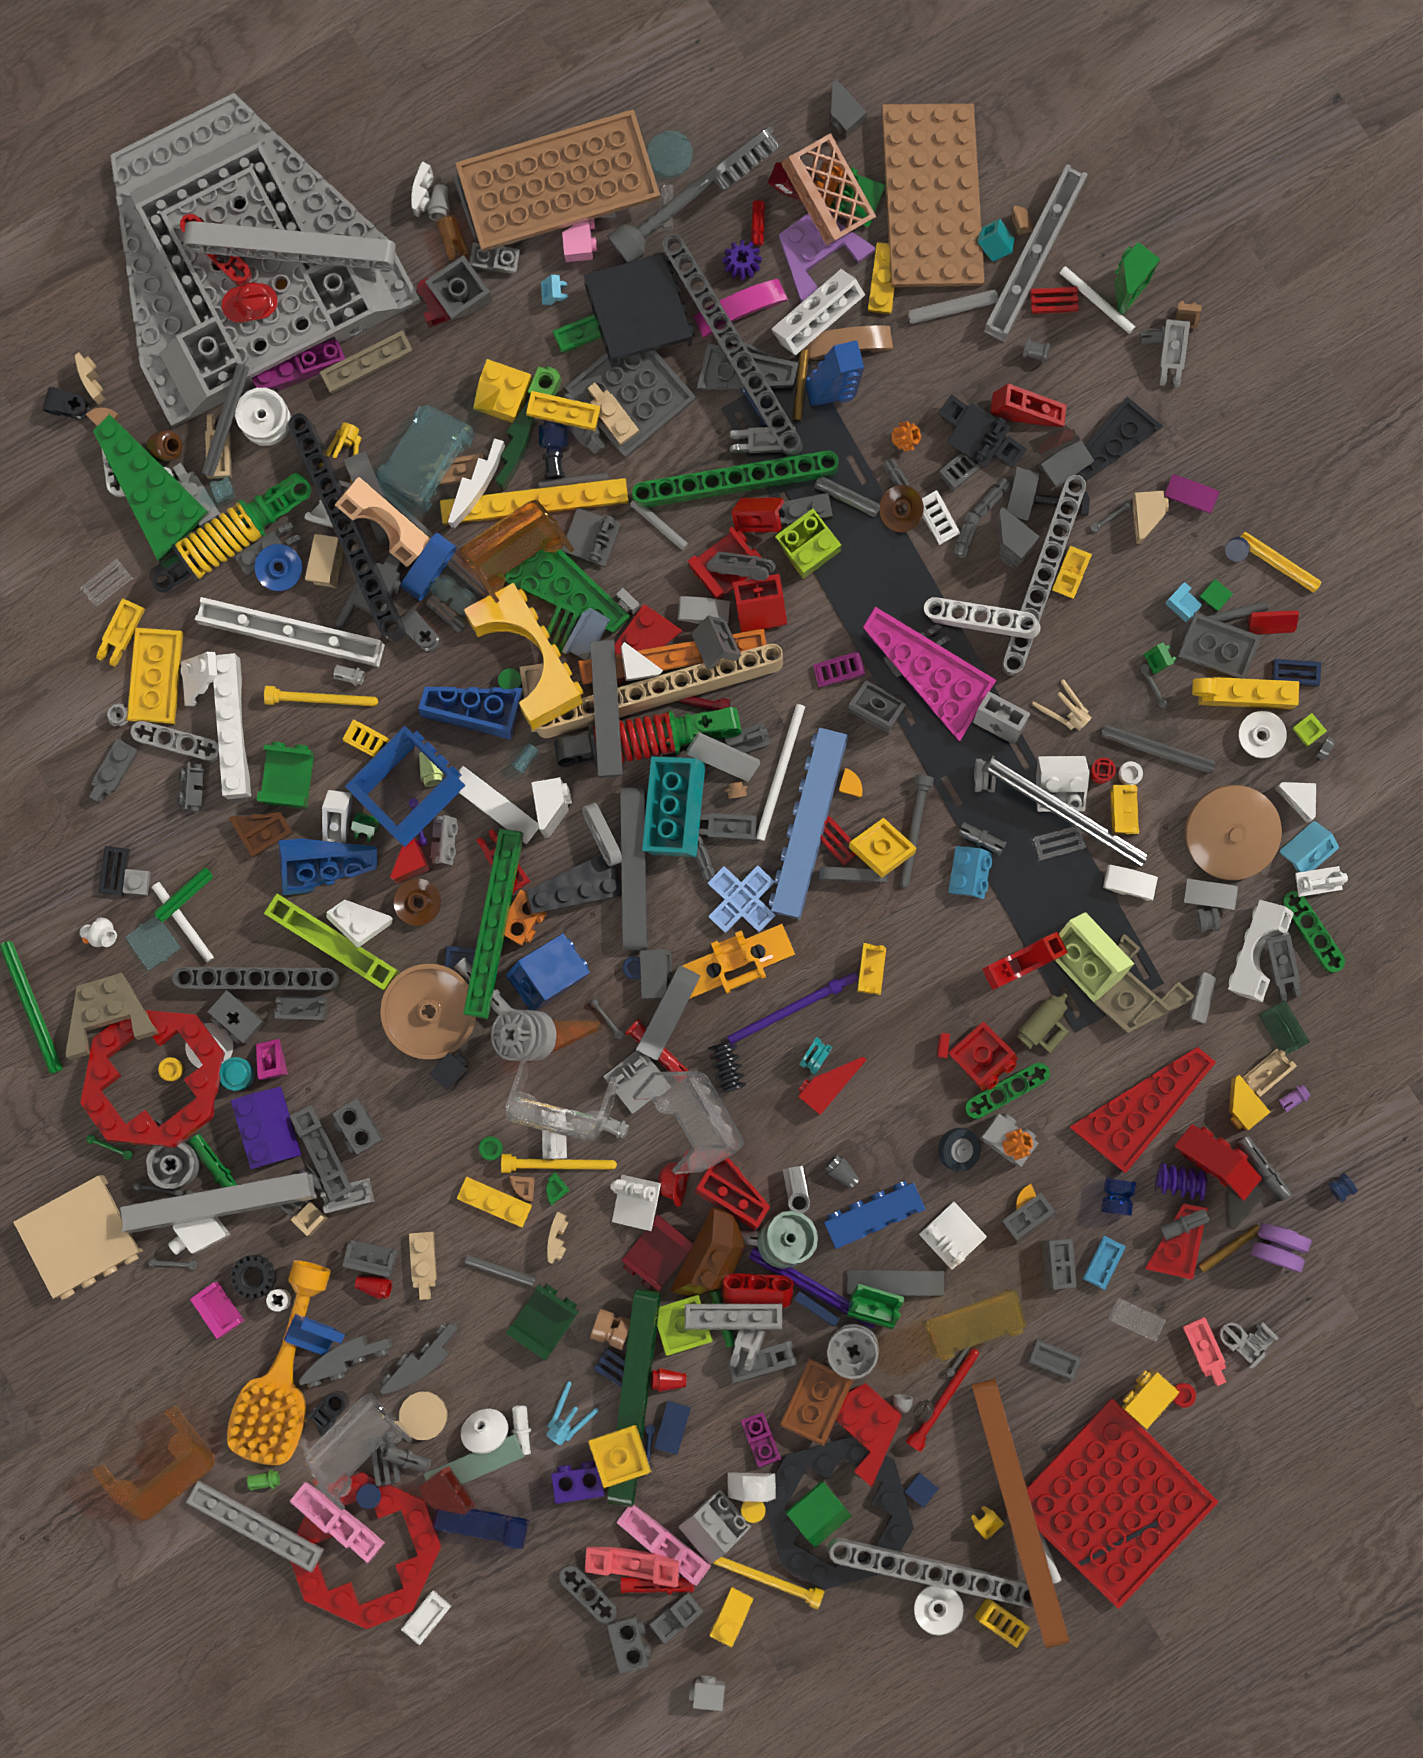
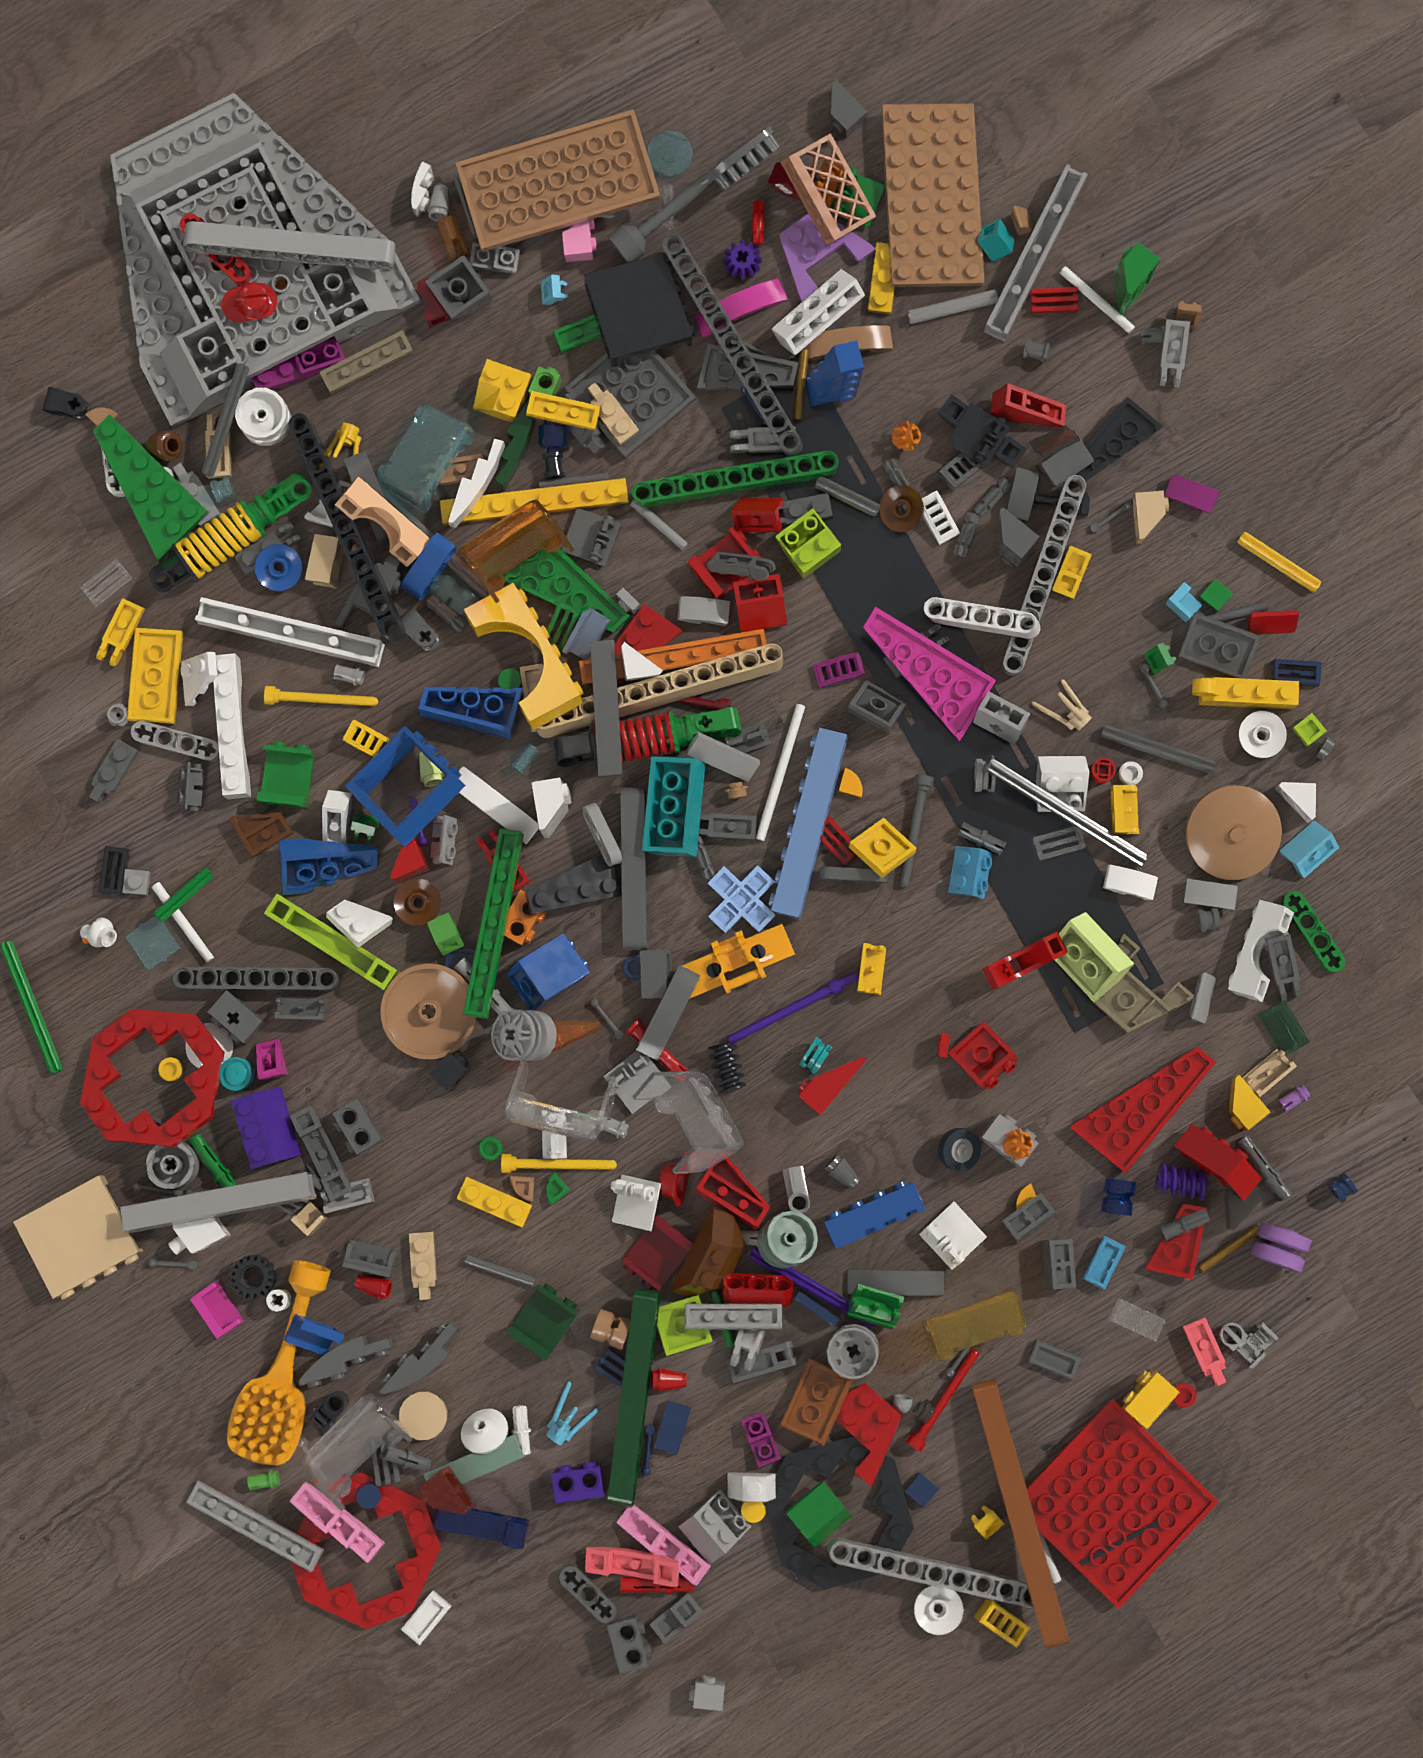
(88, 375): tan slope -> none
(103, 1004): dark tan wing -> none
(126, 1154): green hinge -> none
(191, 1463): clear orange windscreen -> none
(445, 934): none -> bright green brick
(555, 1245): tan slope -> none
(619, 1456): yellow plate -> none
(715, 641): dark grey panel -> none
(731, 1617): yellow slope -> none
(811, 1596): yellow piece -> none
(1008, 1093): green beam -> none
(1042, 1022): olive piece -> none
(1237, 549): dark blue tile -> none
(1320, 881): white hinge -> none

